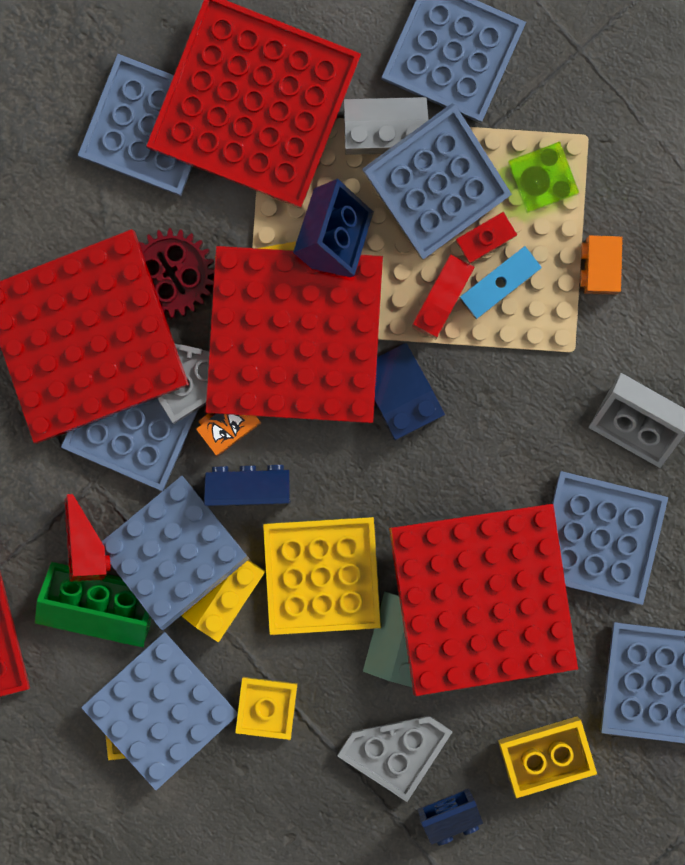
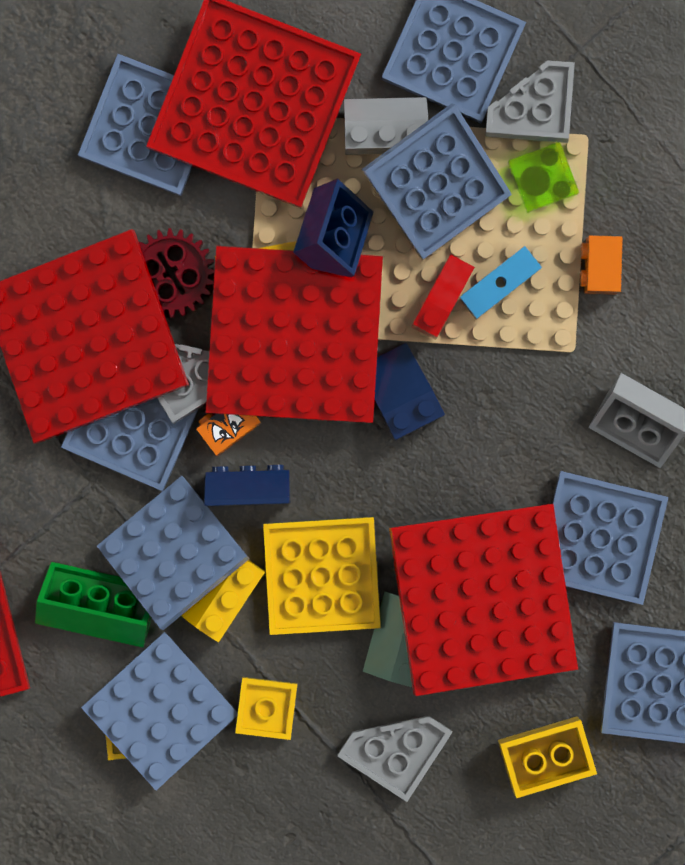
(85, 549): red slope -> none
(450, 817): dark blue slope -> none
(486, 237): red plate -> none
(536, 106): none -> light grey plate

